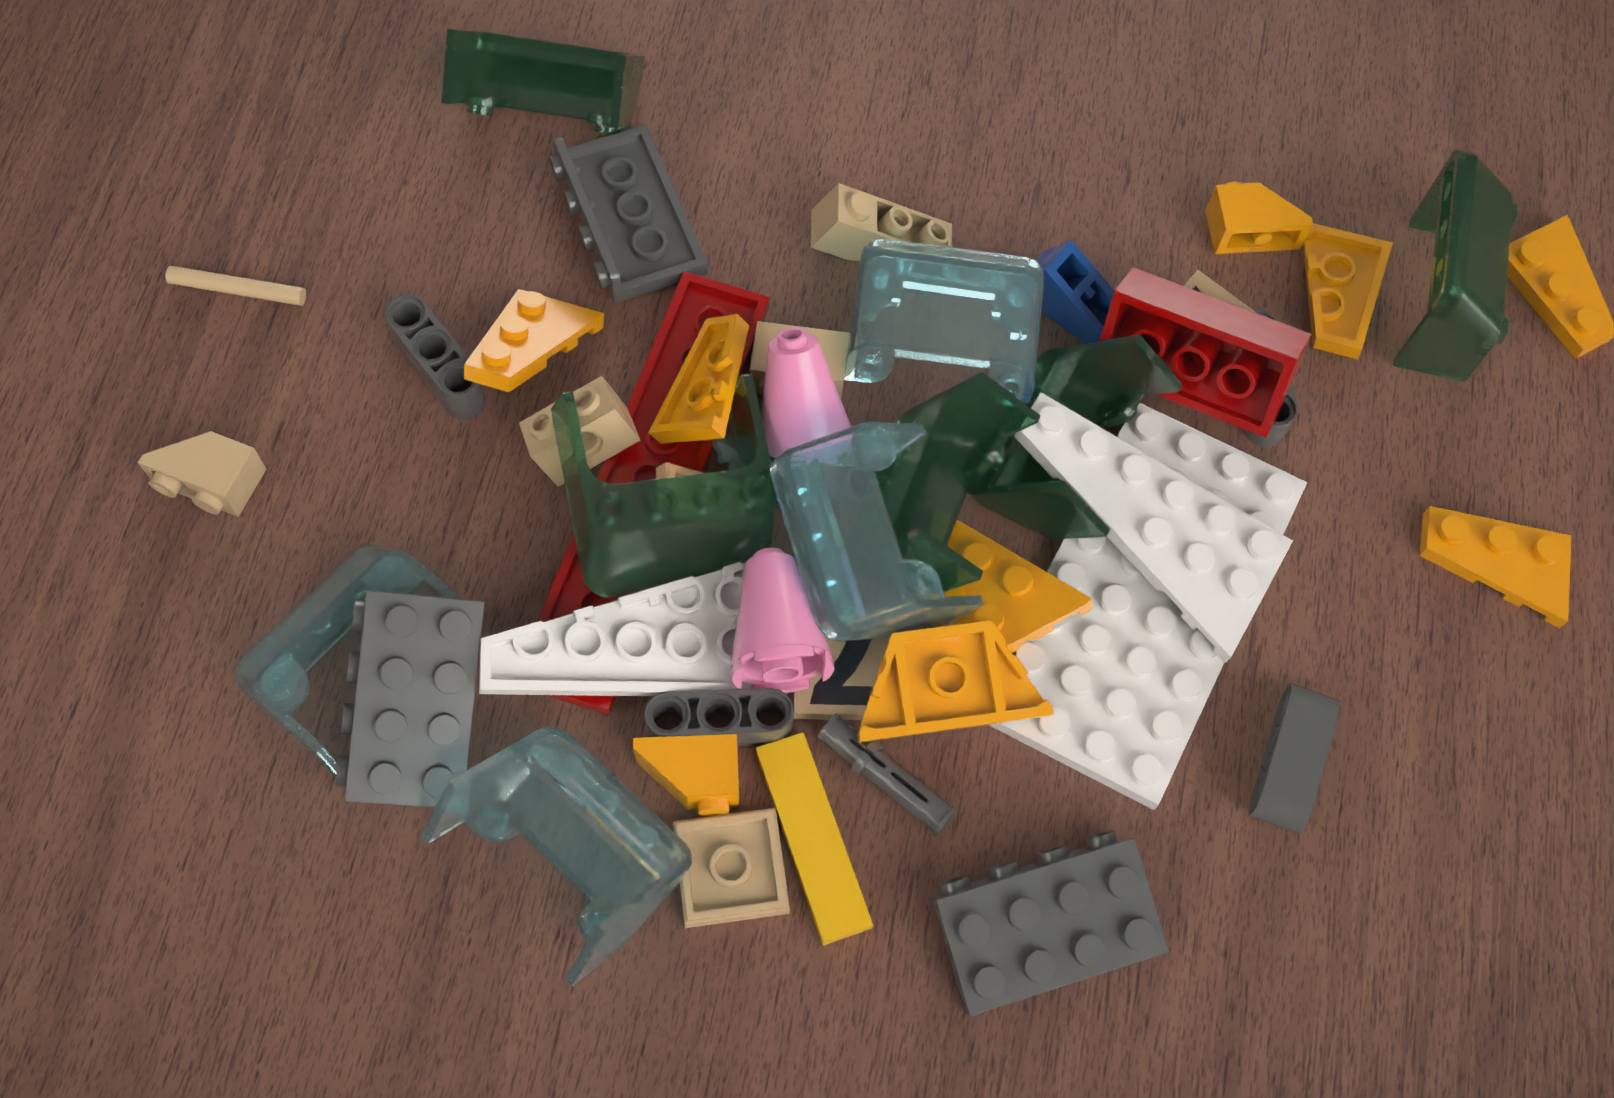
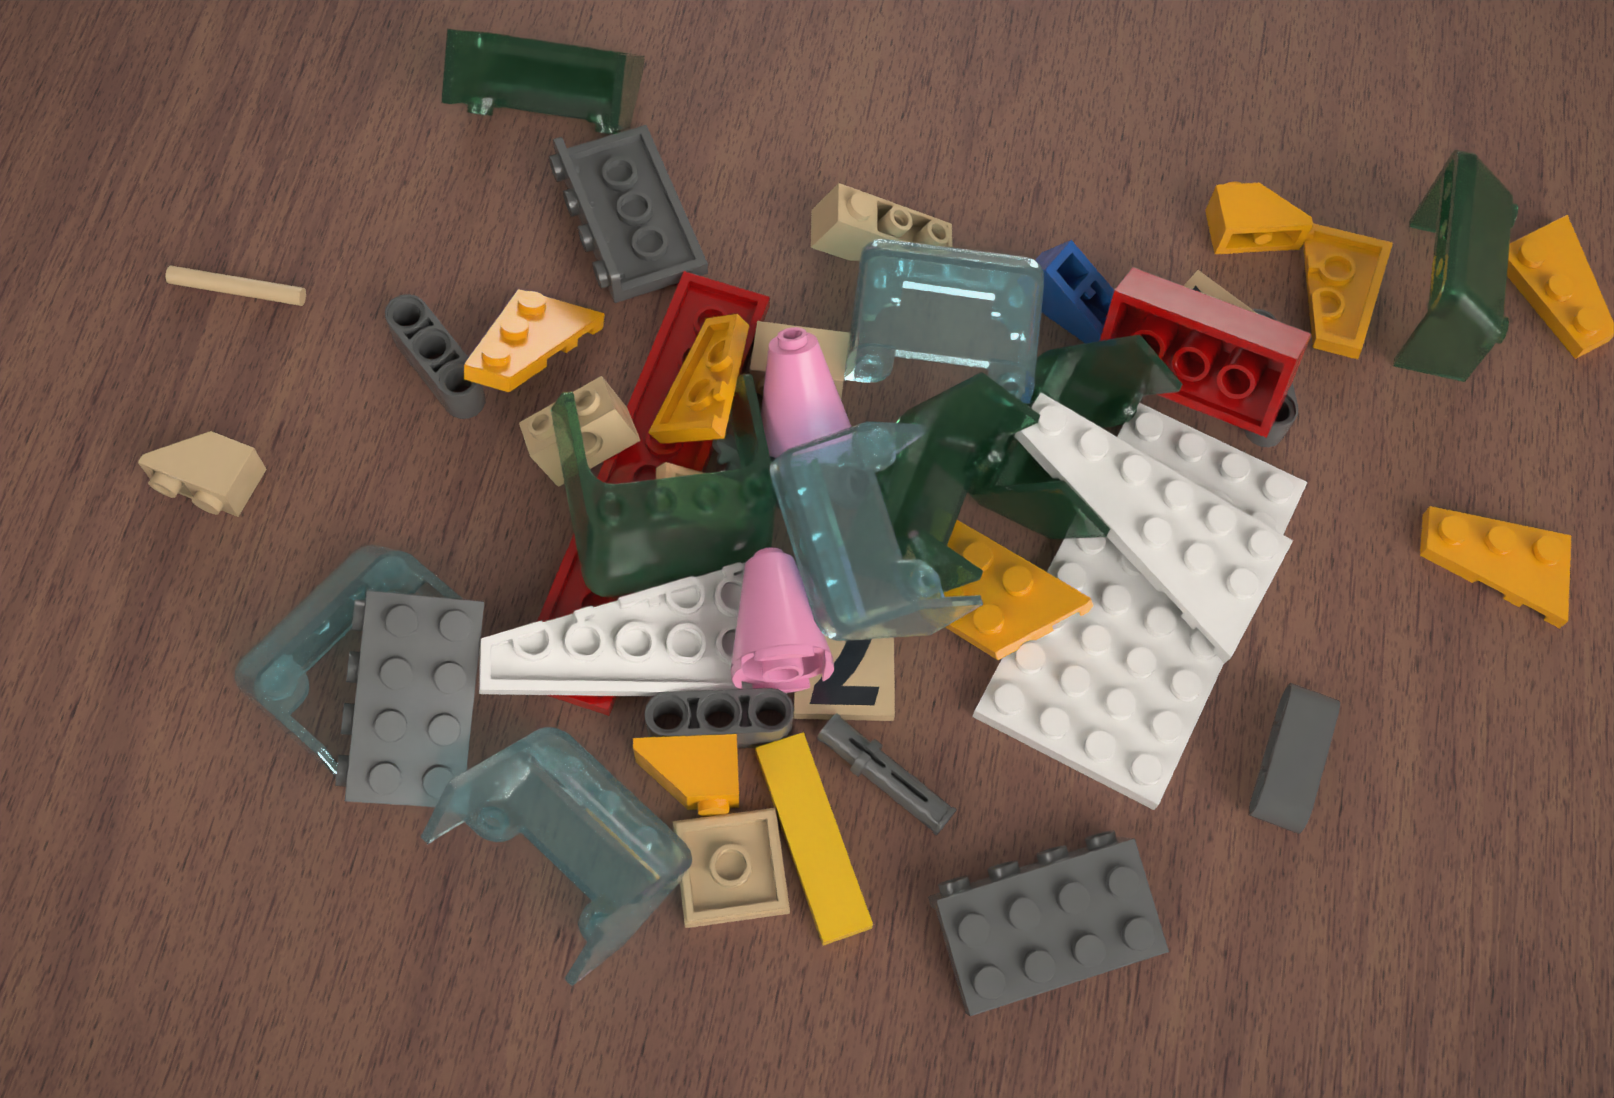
(948, 682): light orange wing -> none

